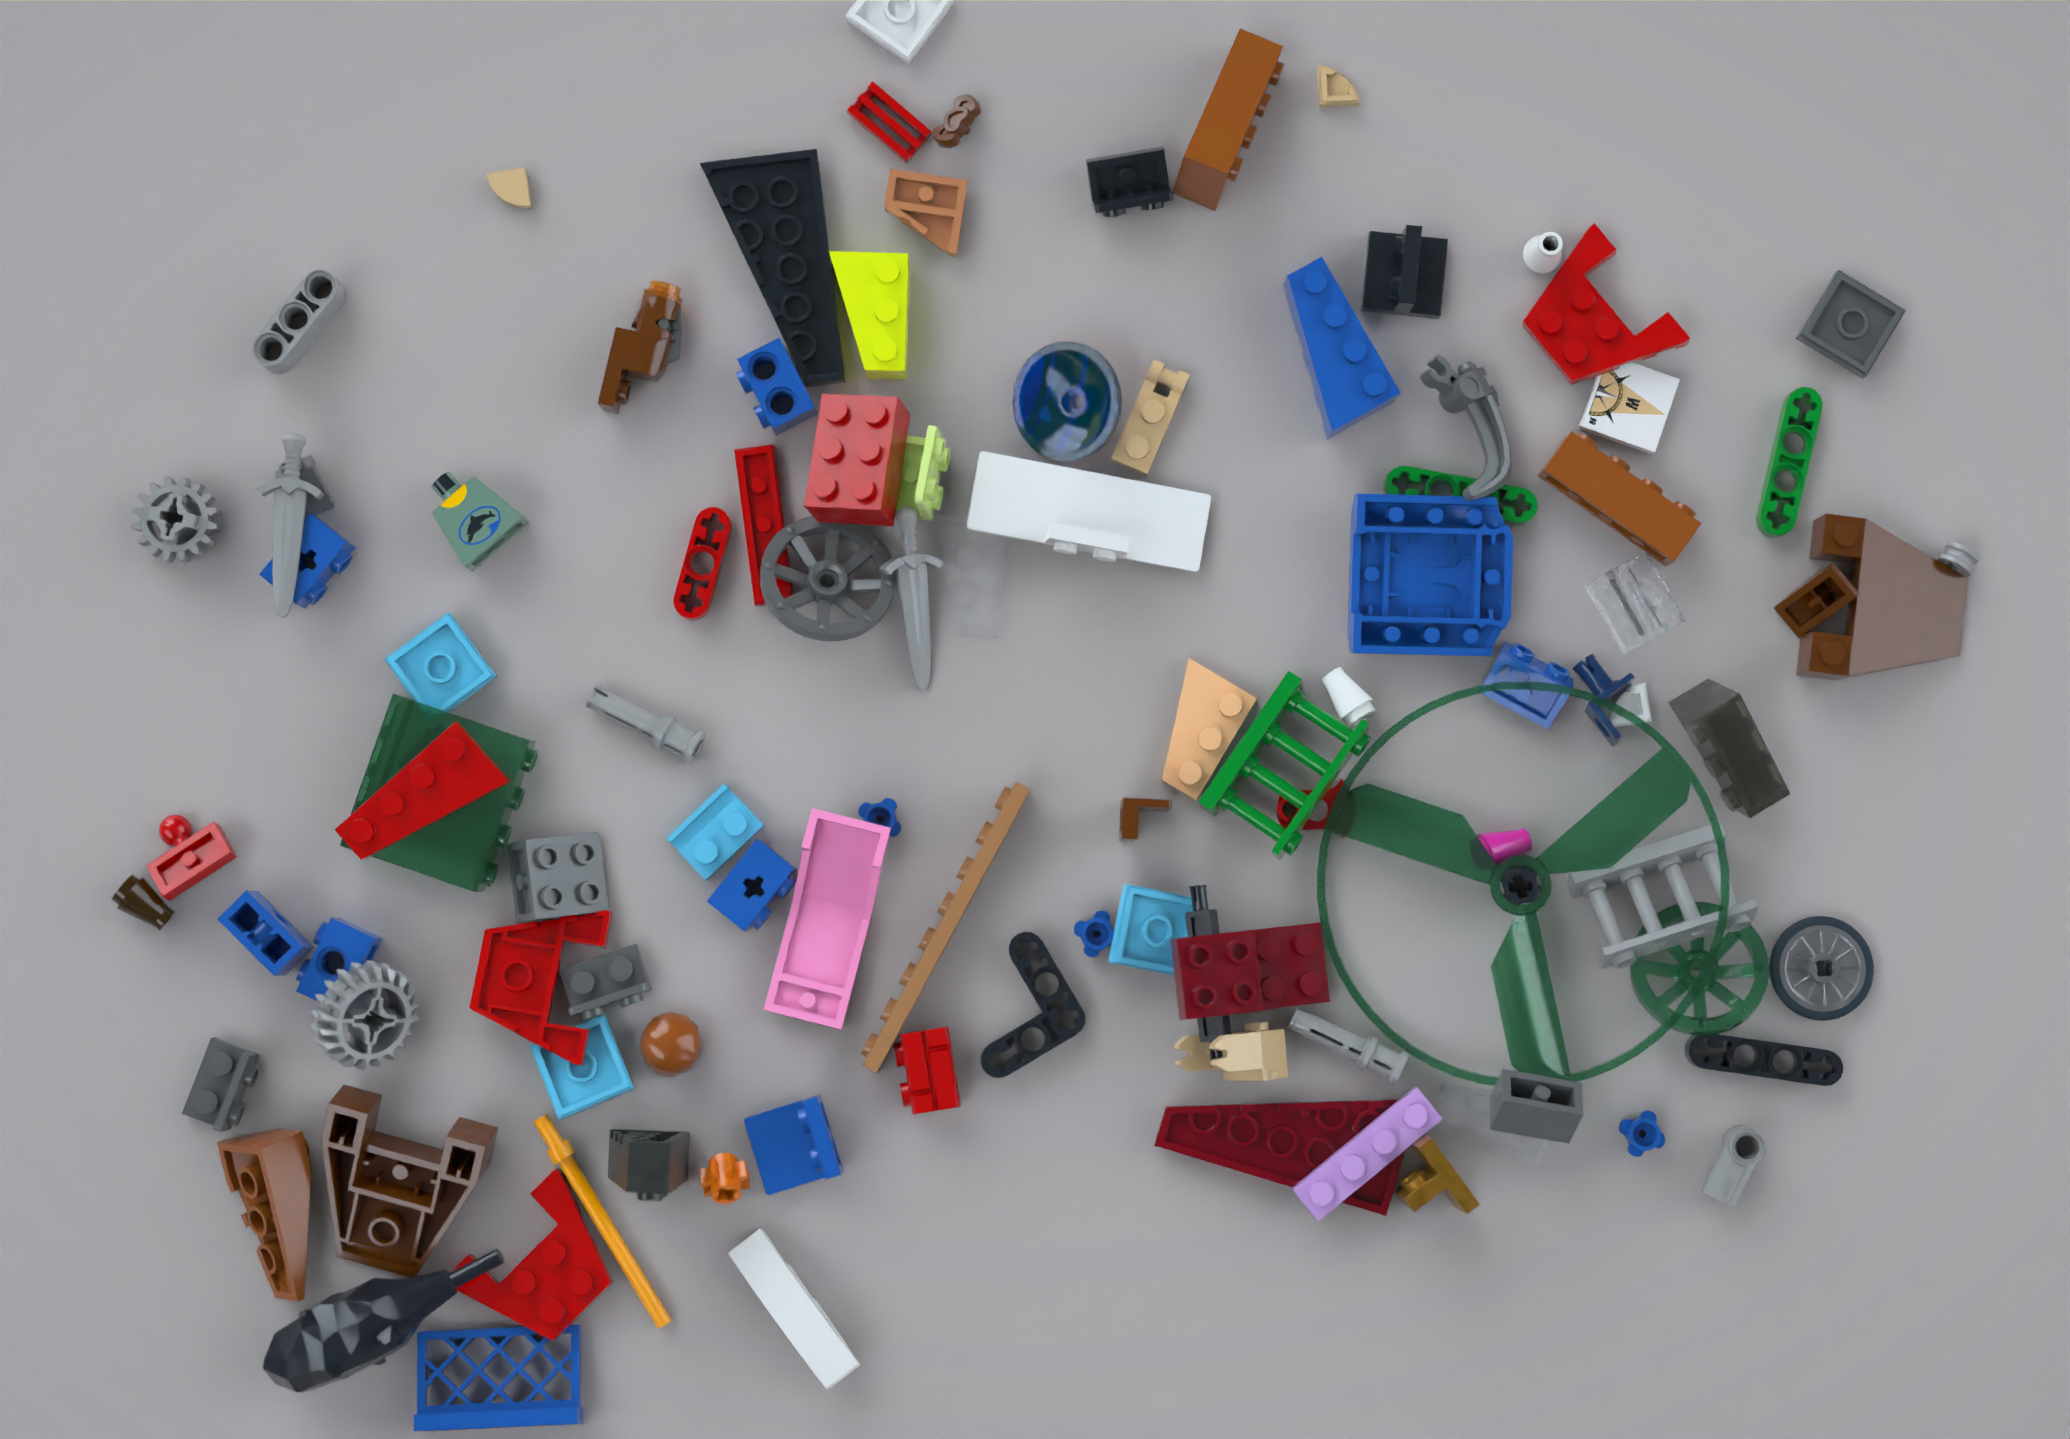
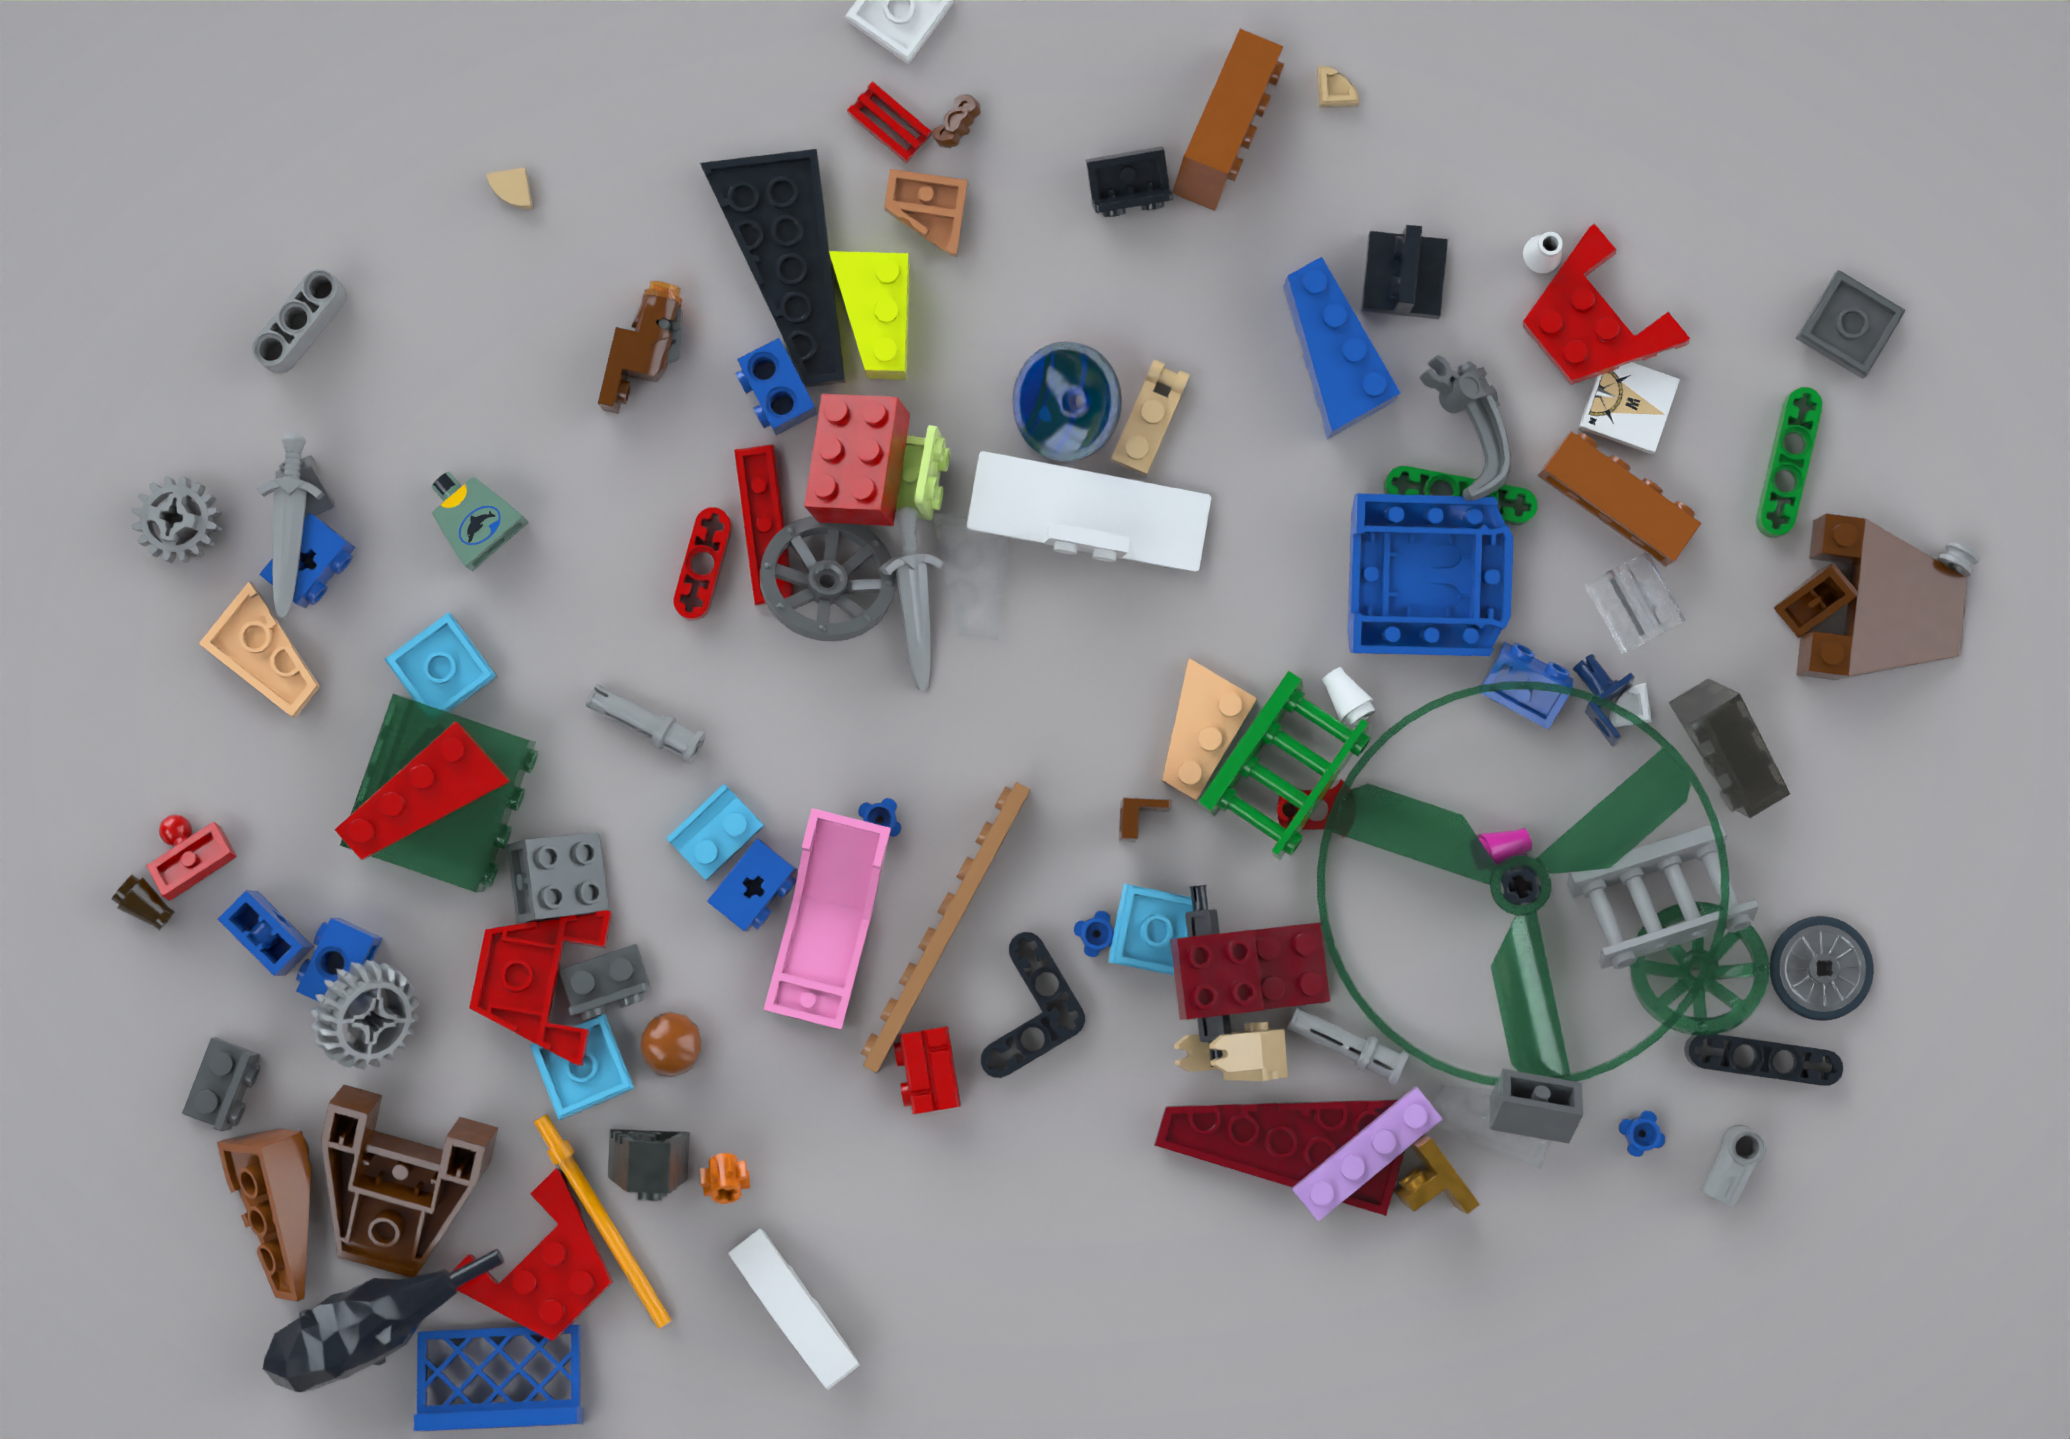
(260, 652): none -> light nougat wing
(793, 1145): blue bracket -> none

